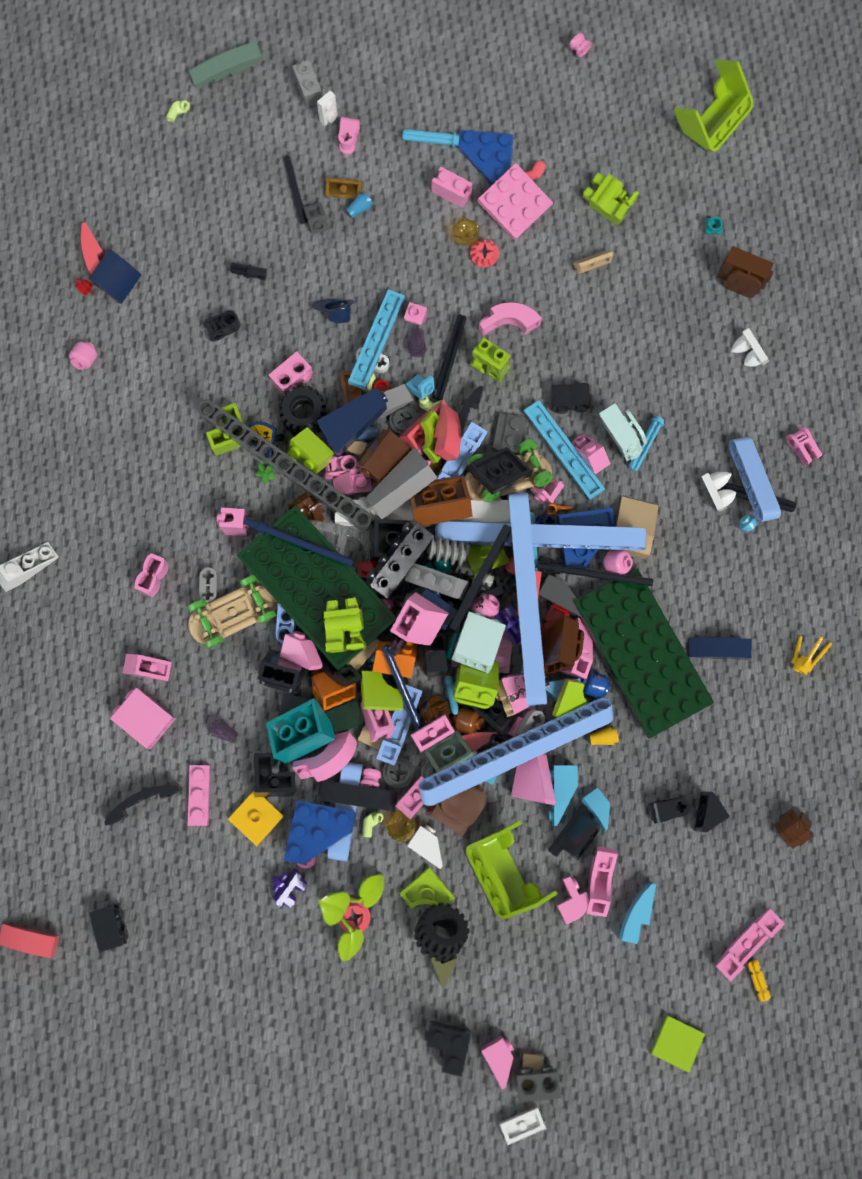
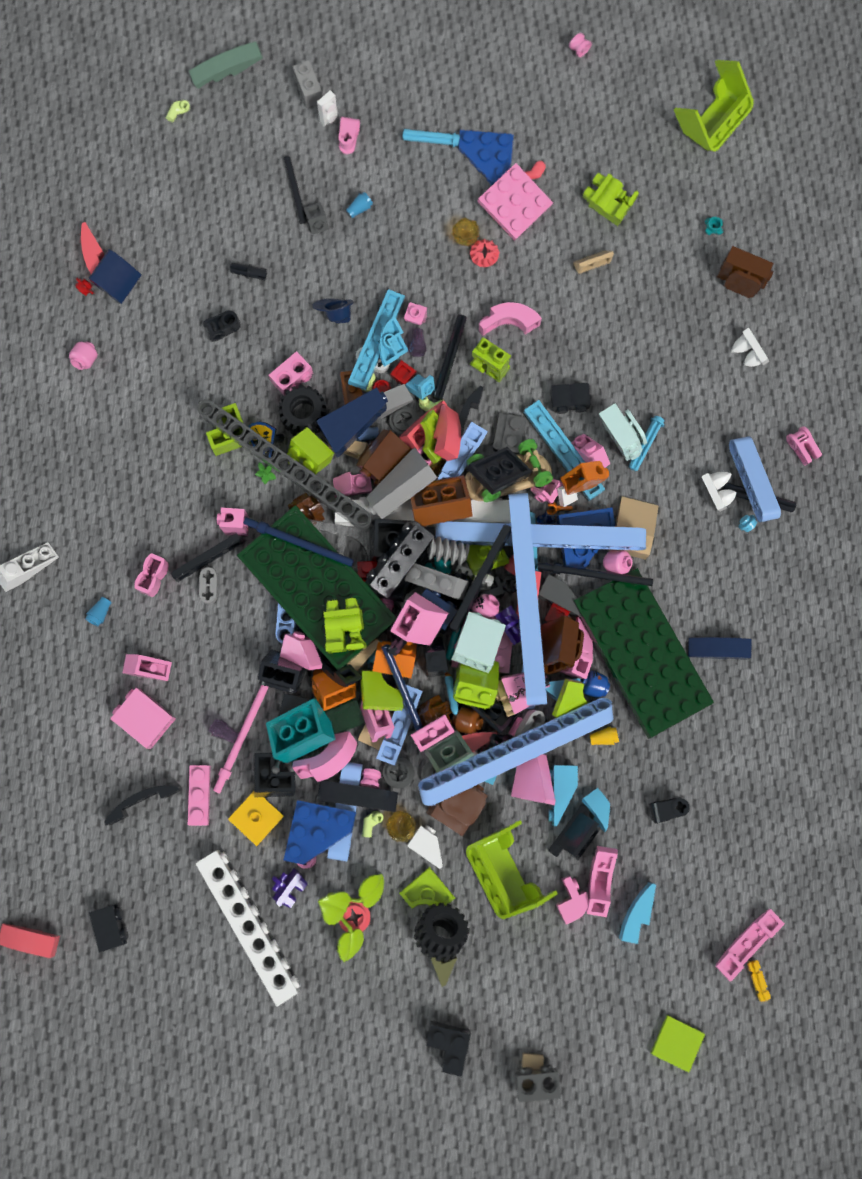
(98, 612): none -> dark azure cone
(206, 557): none -> black tile
(224, 772): none -> bright pink bar
(231, 612): tan piece -> none
(247, 938): none -> white brick
(338, 467): bright pink piece -> none
(343, 187): pearl gold slope -> none
(391, 343): none -> medium azure brick
(403, 373): none -> red plate
(411, 801): bright pink slope -> none
(452, 187): bright pink brick -> none
(499, 1058): bright pink slope -> none
(522, 1125): white plate -> none
(565, 499): none -> white tile
(593, 472): none -> orange torso
(709, 812): black slope -> none
(794, 828): reddish brown hair -> none
(804, 664): yellow plant -> none

